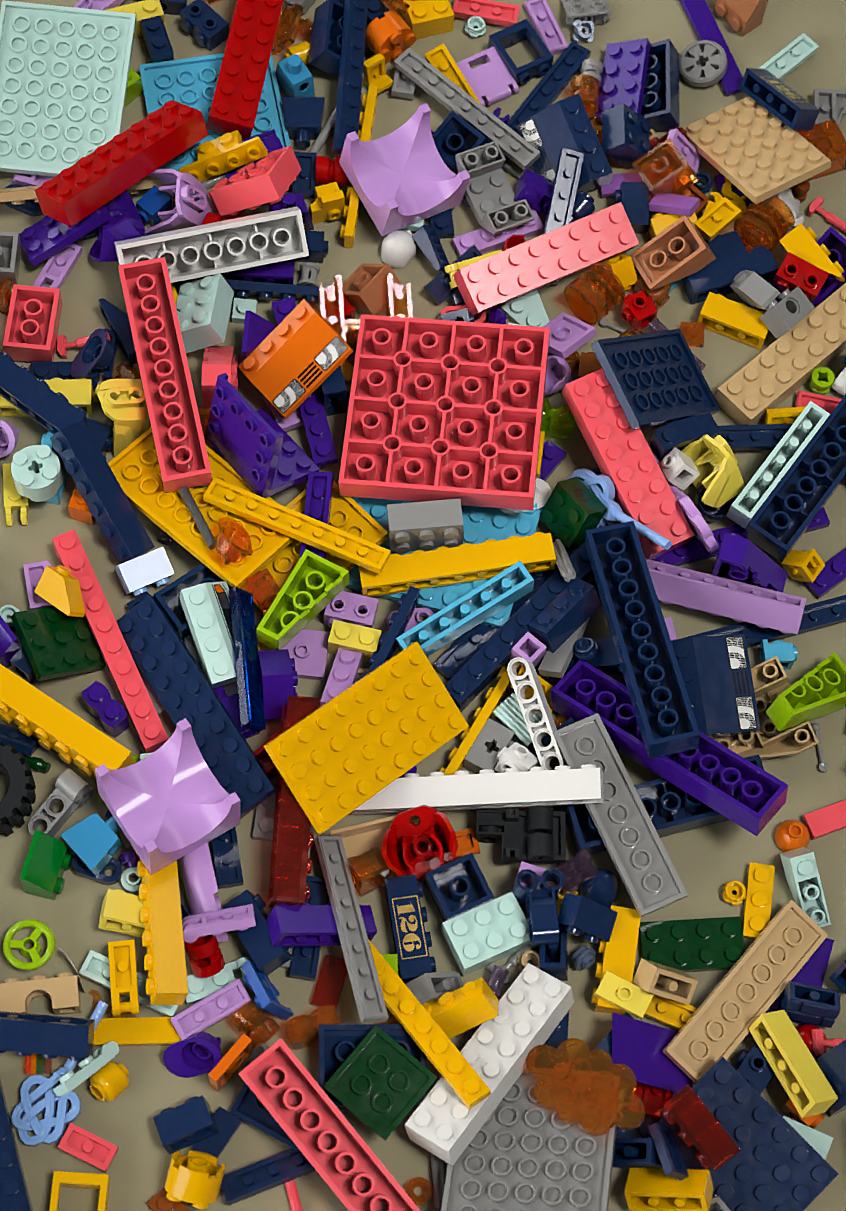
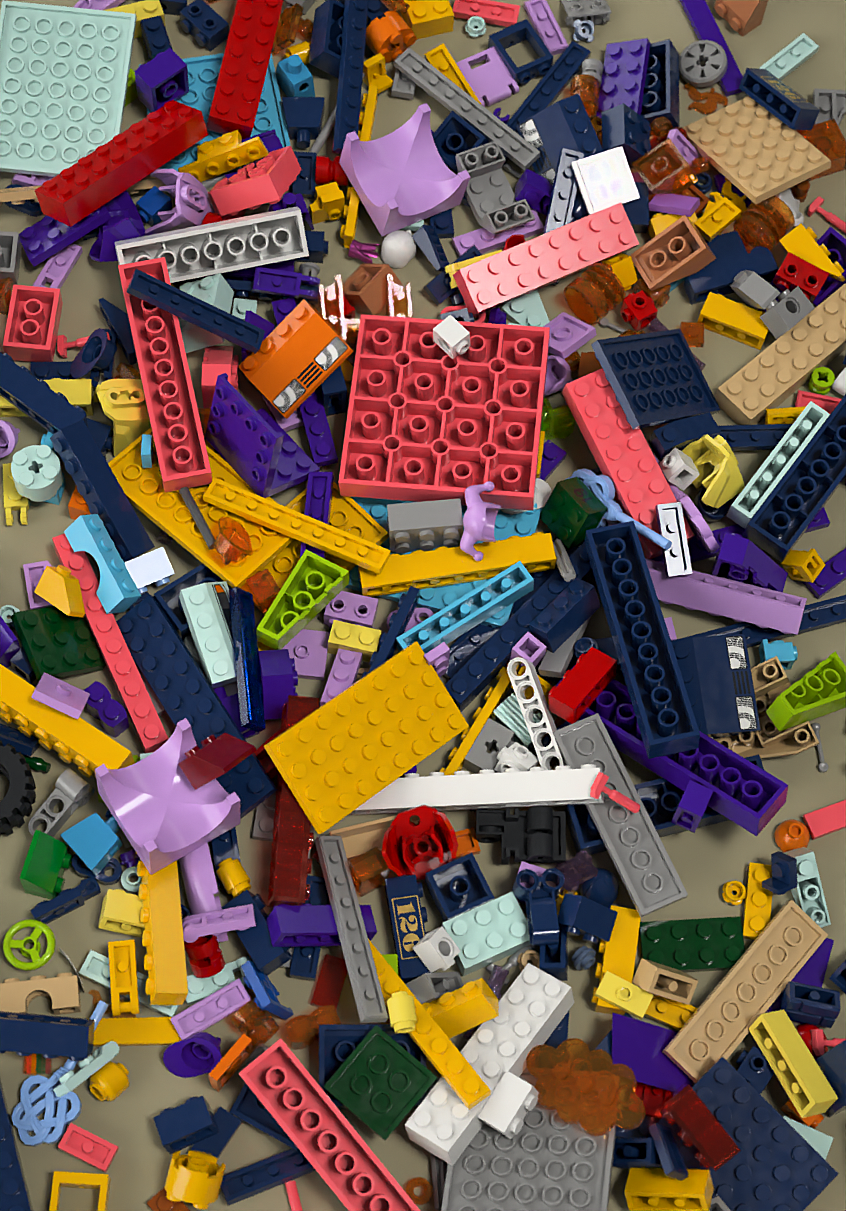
(60, 695): none -> lavender plate
(66, 901): none -> dark blue hinge
(116, 586): none -> medium azure arch
(147, 451): none -> medium azure tile
(161, 80): none -> dark purple brick
(195, 311): none -> dark blue plate
(214, 758): none -> dark red slope
(233, 877): none -> yellow brick
(284, 283): none -> dark purple hinge
(362, 250): none -> flat silver piece
(402, 1012): none -> light yellow brick
(437, 950): none -> white brick
(439, 658): none -> lavender plate
(451, 337): none -> white brick
(478, 519): none -> lavender piece
(509, 1105): none -> white brick
(582, 685): none -> red brick
(599, 786): none -> coral piece
(605, 180): none -> clear piece
(661, 127): none -> clear orange plate
(672, 527): none -> plate
(692, 806): none -> dark purple panel
(700, 165): none -> clear orange plate
(712, 99): none -> clear orange piece
(783, 874): none -> dark blue bracket

